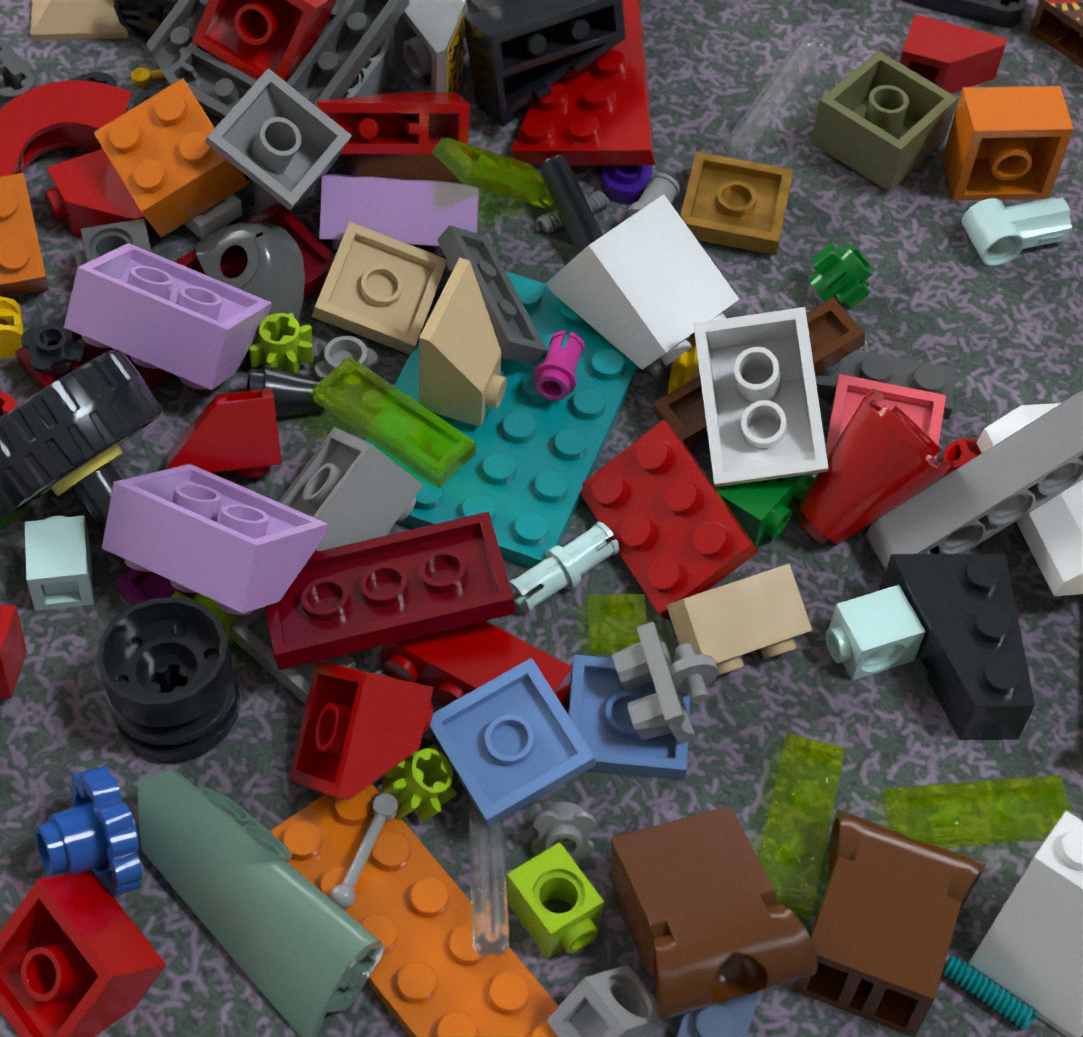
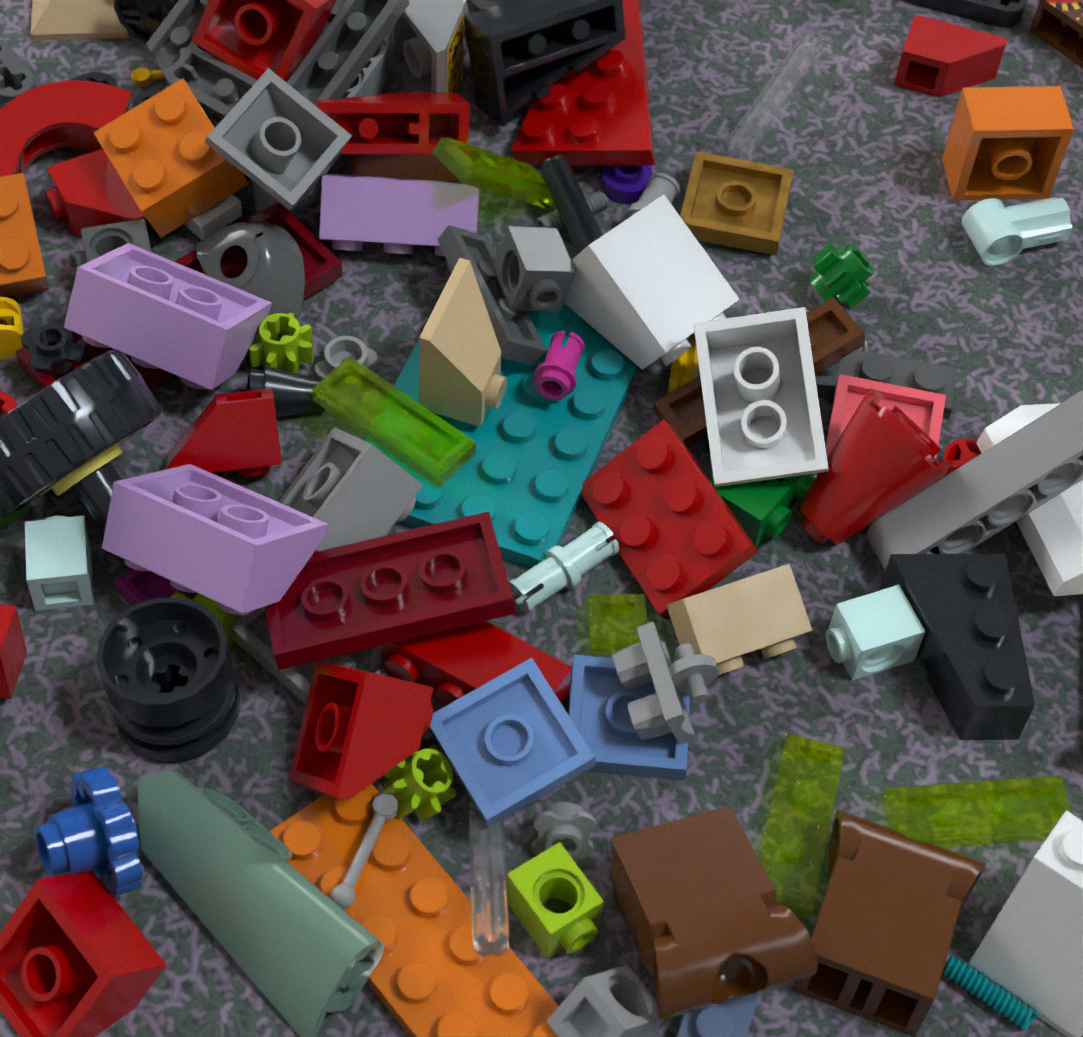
(379, 288): tan plate -> none
(534, 269): none -> dark grey brick
(883, 120): olive brick -> none

